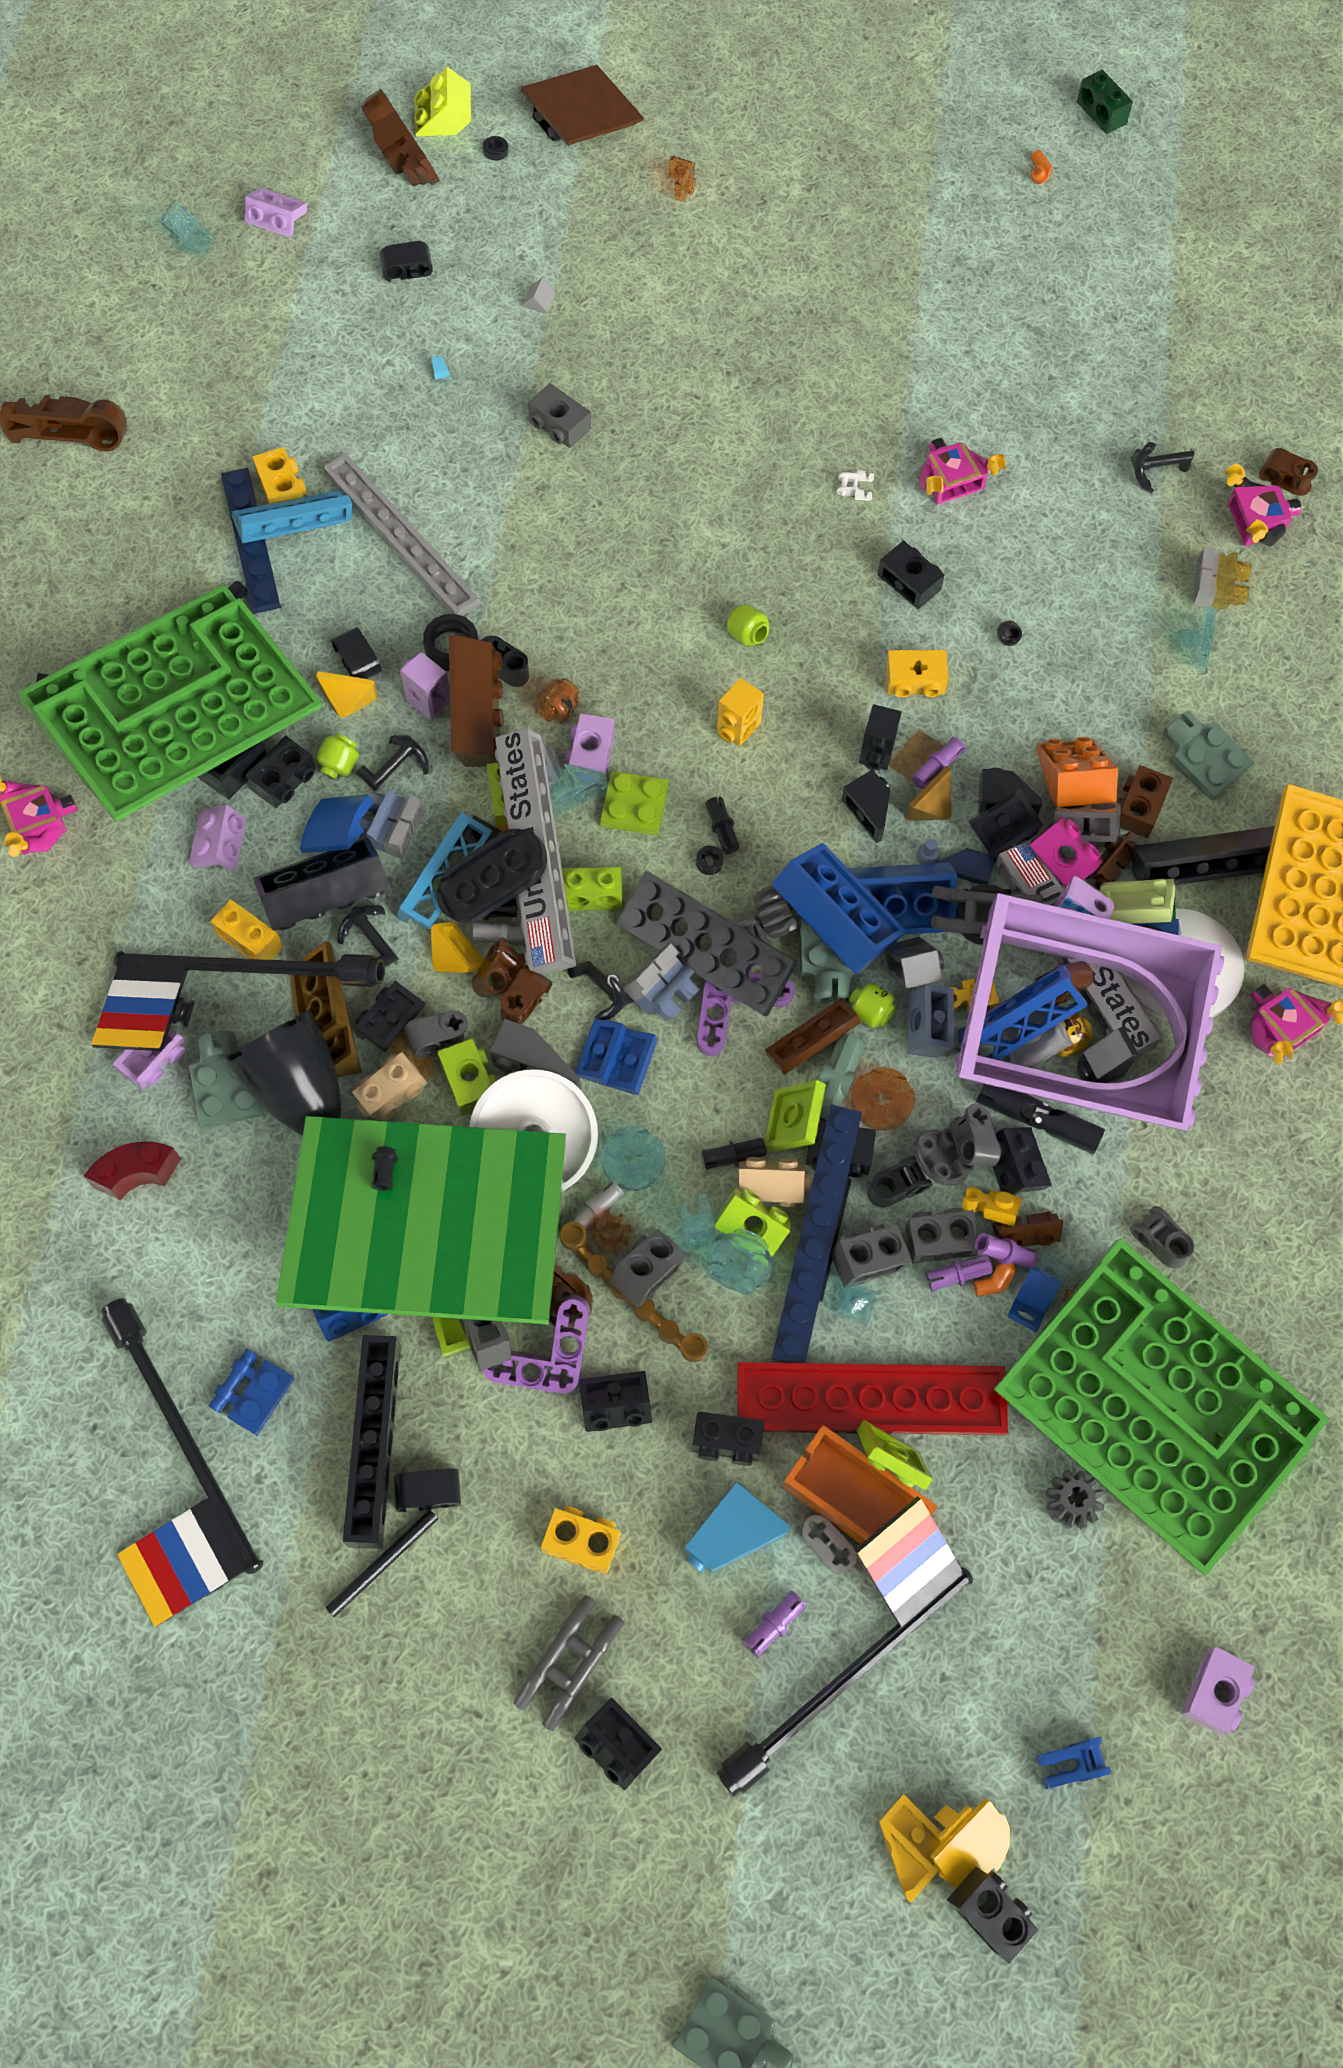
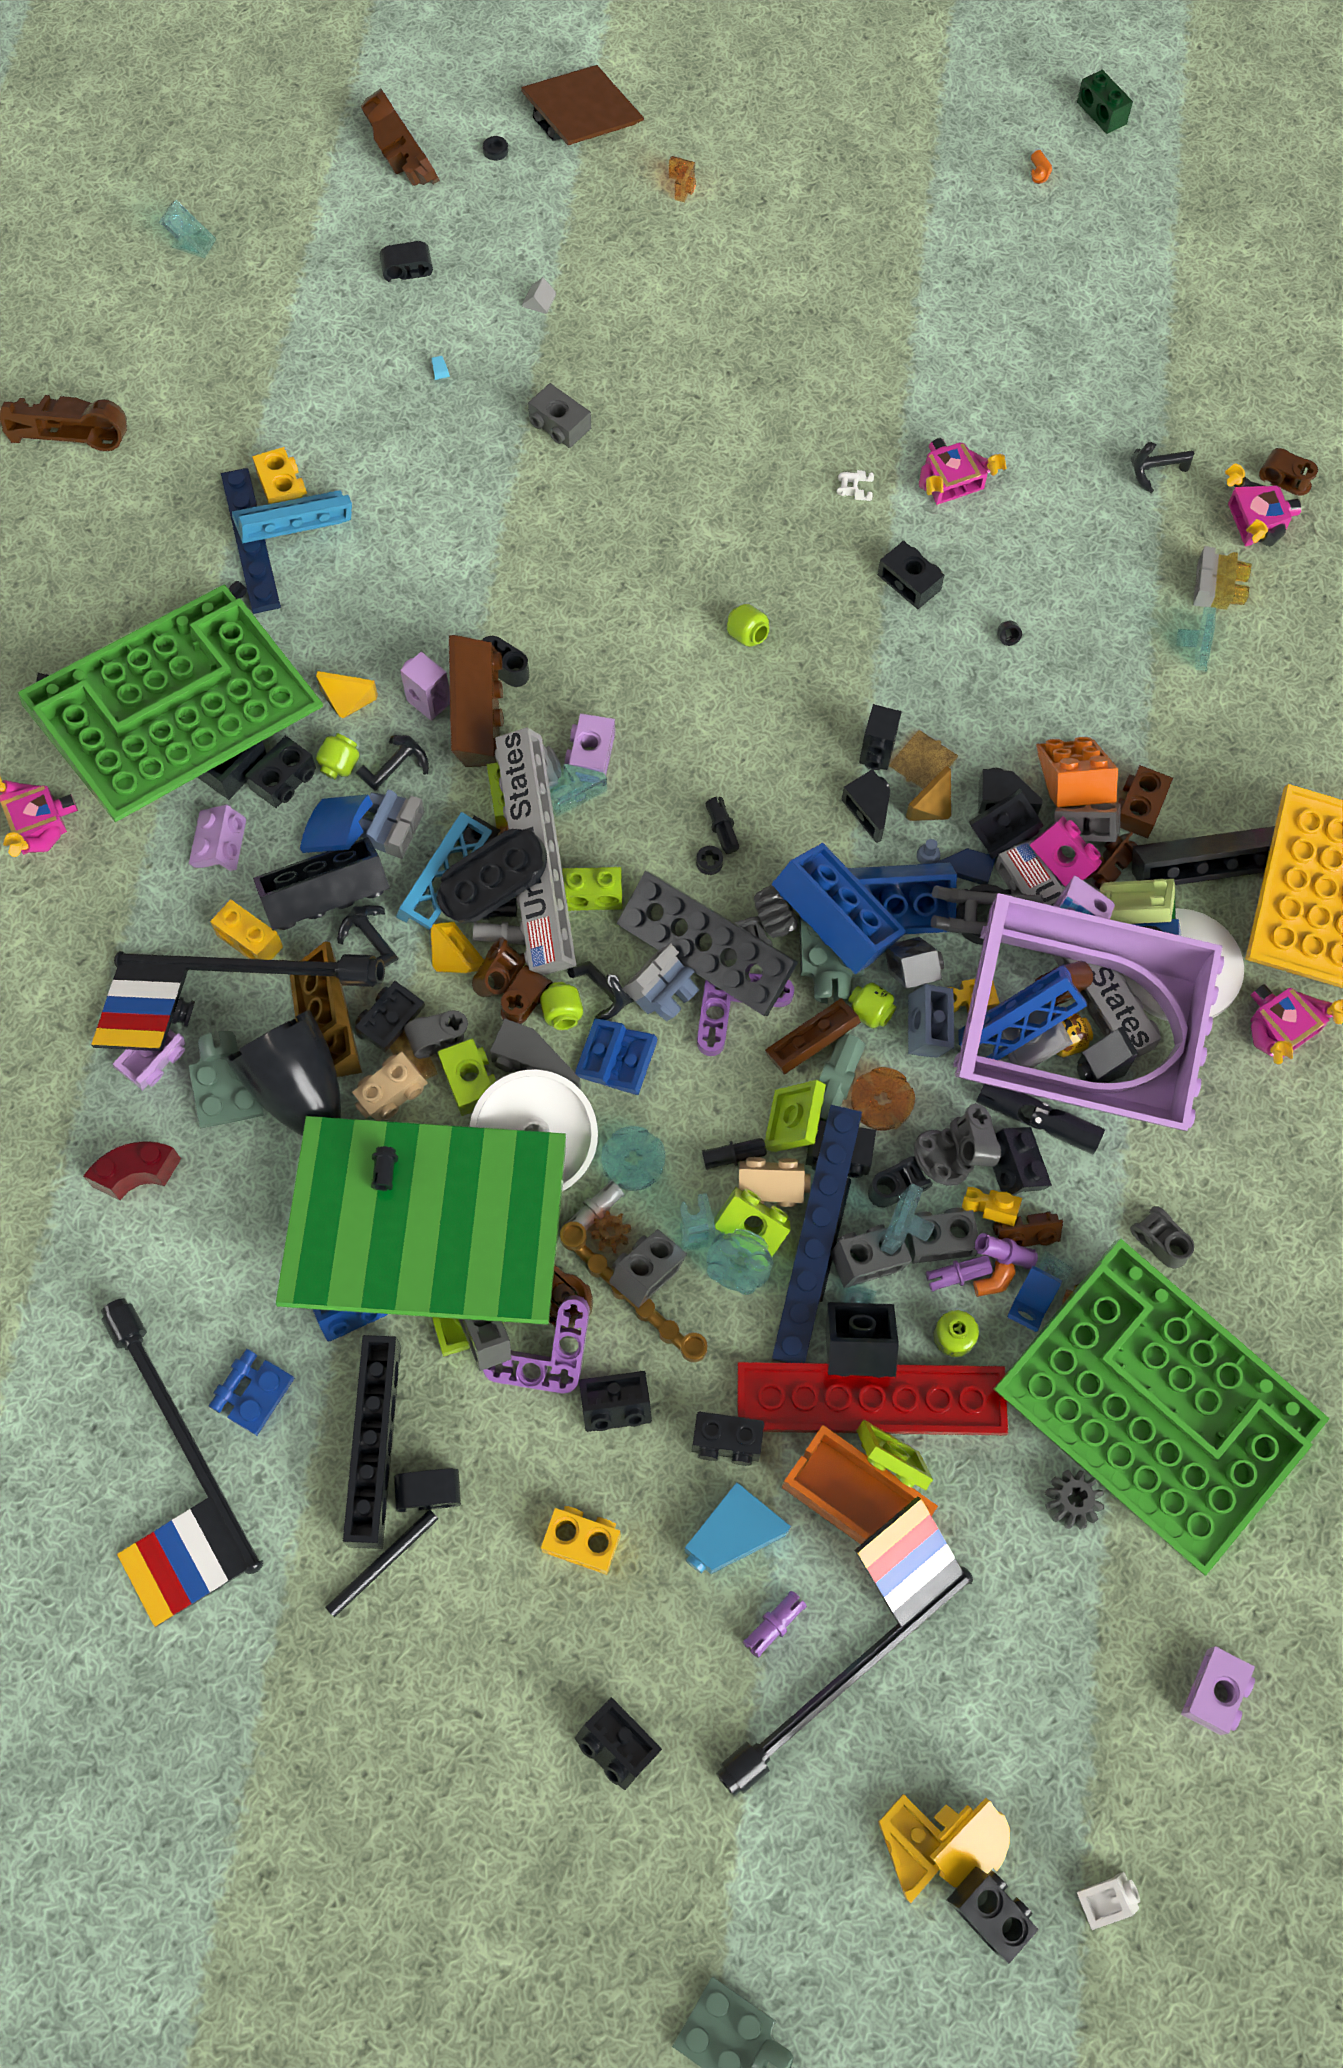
(273, 211): lavender bracket -> none
(356, 654): black beam -> none
(401, 536): light grey plate -> none
(441, 625): black tyre -> none
(443, 105): neon yellow slope -> none
(546, 1667): dark grey piece -> none
(558, 700): clear orange head -> none
(561, 1006): none -> lime head
(634, 803): lime plate -> none
(739, 712): yellow brick -> none
(822, 1550): light grey beam -> none
(861, 1339): none -> black brick
(905, 1221): none -> clear light blue tile
(916, 672): yellow brick -> none
(937, 762): medium lavender pin -> none
(945, 1333): none -> lime head
(1084, 1769): blue piece -> none
(1109, 1901): none -> white bracket
(1206, 754): sand green plate -> none

